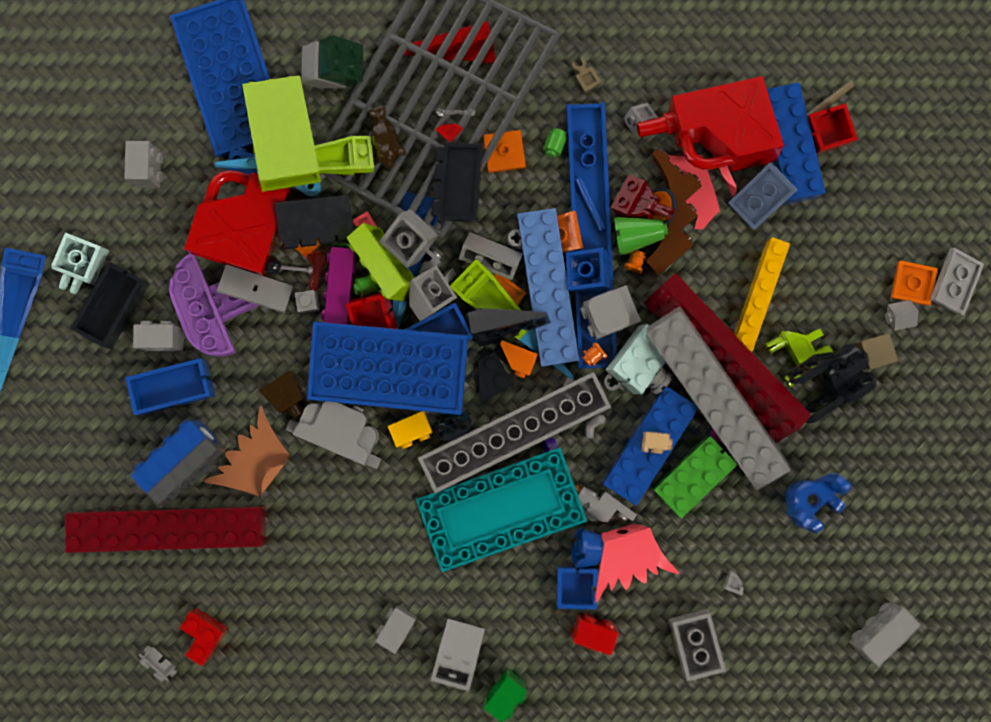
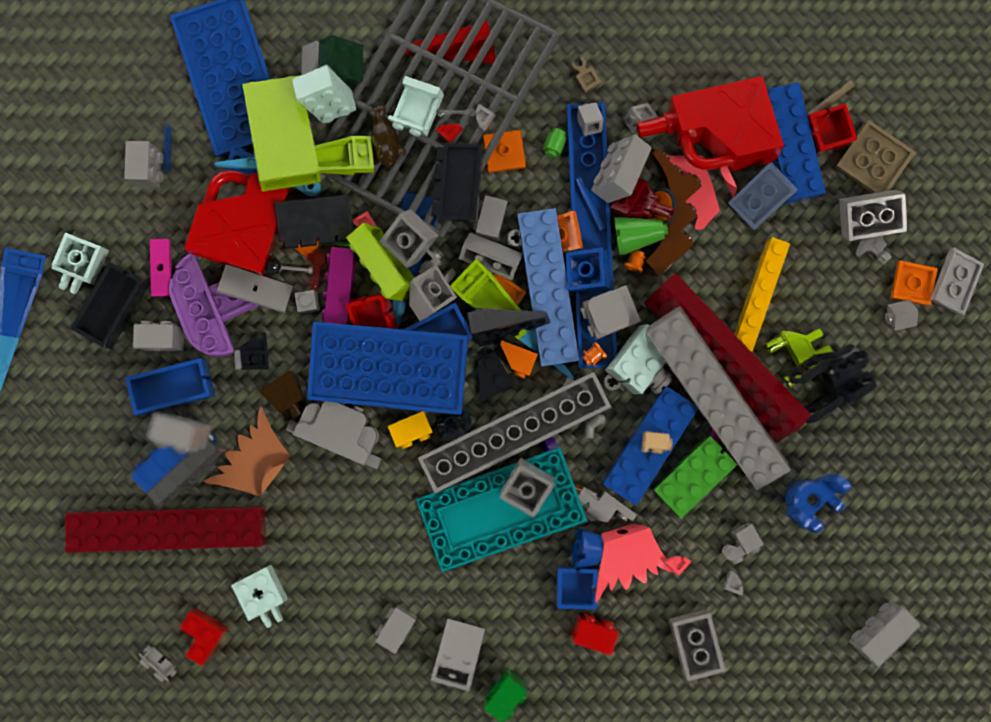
(160, 255): none -> dark pink tile
(167, 155): none -> blue piece
(179, 432): none -> light grey brick
(253, 354): none -> black wing
(256, 605): none -> light aqua hinge
(324, 94): none -> light aqua brick
(365, 286): bright green brick -> none
(416, 107): none -> light aqua panel
(484, 117): none -> light grey tile
(490, 218): none -> light grey brick
(527, 487): none -> light grey brick
(590, 119): none -> light grey brick
(621, 168): none -> light grey brick
(677, 564): none -> coral tile
(746, 542): none -> light grey brick
(873, 215): none -> light grey brick
(875, 159): none -> dark tan plate
(876, 246): none -> light grey piece
(879, 350): dark tan head -> none

